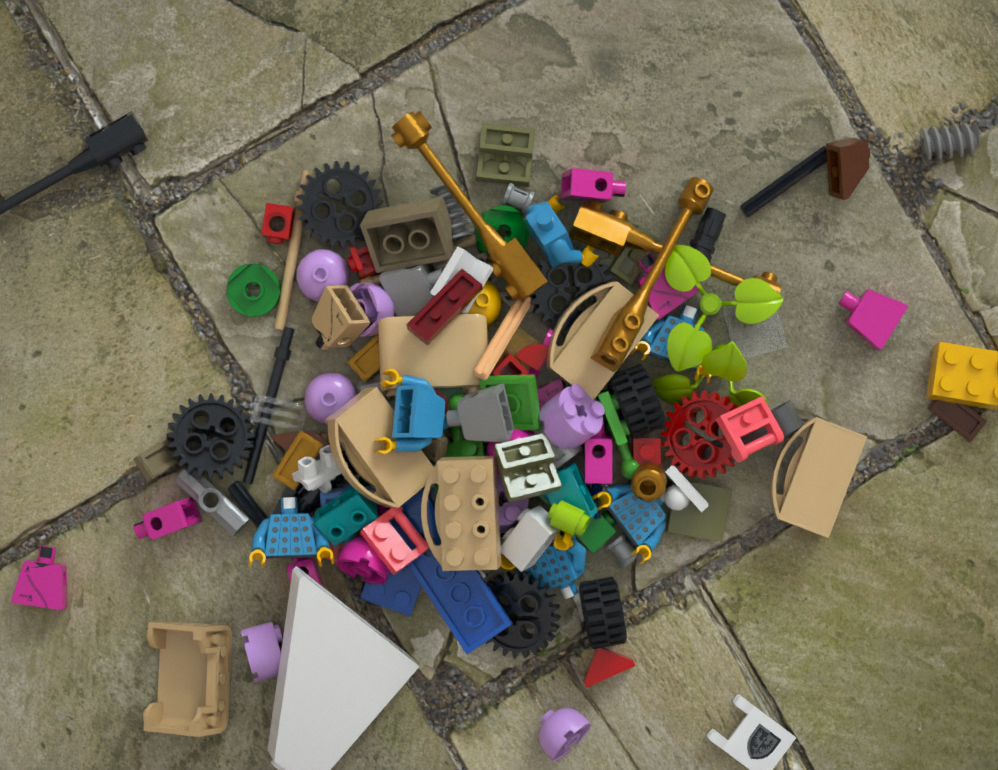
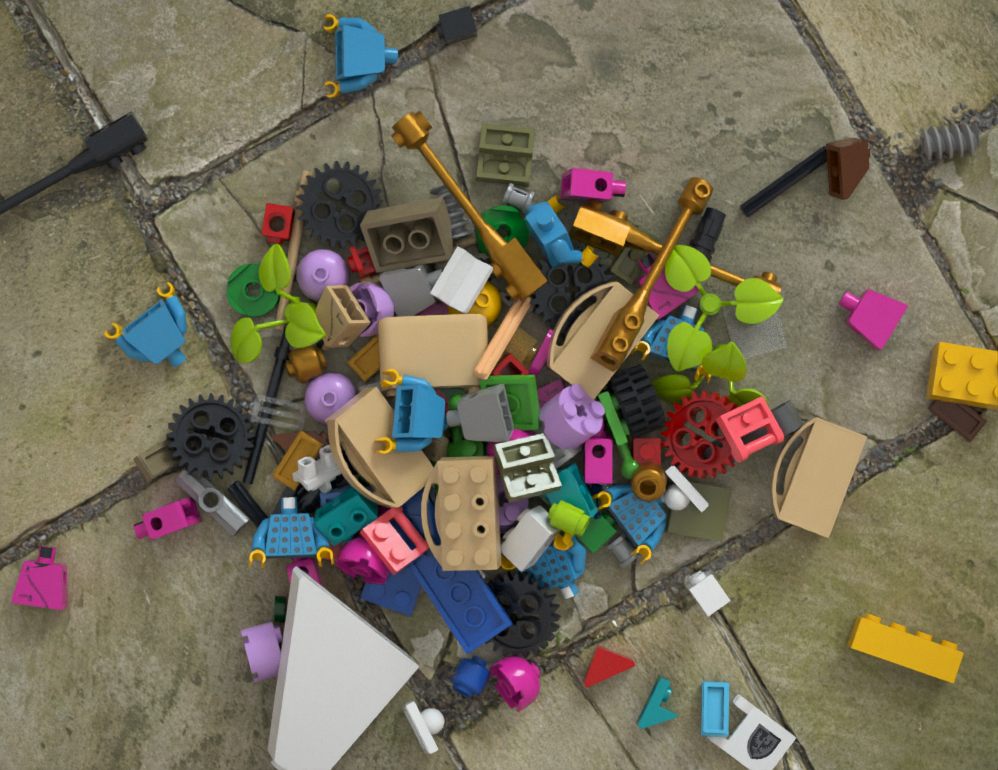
(155, 333): none -> dark azure torso
(190, 678): tan windscreen -> none
(280, 609): none -> dark green tile
(302, 322): none -> lime plant
(305, 364): none -> pearl gold head
(358, 54): none -> dark azure torso
(424, 725): none -> white tile
(444, 306): dark red plate -> none
(456, 26): none -> black brick
(470, 676): none -> blue head
(517, 681): none -> dark pink cylinder
(533, 355): red tile -> none
(561, 731): lavender cylinder -> none
(602, 612): black tyre -> none
(652, 711): none -> teal slope
(706, 592): none -> white brick
(714, 709): none -> medium azure tile
(905, 649): none -> yellow brick

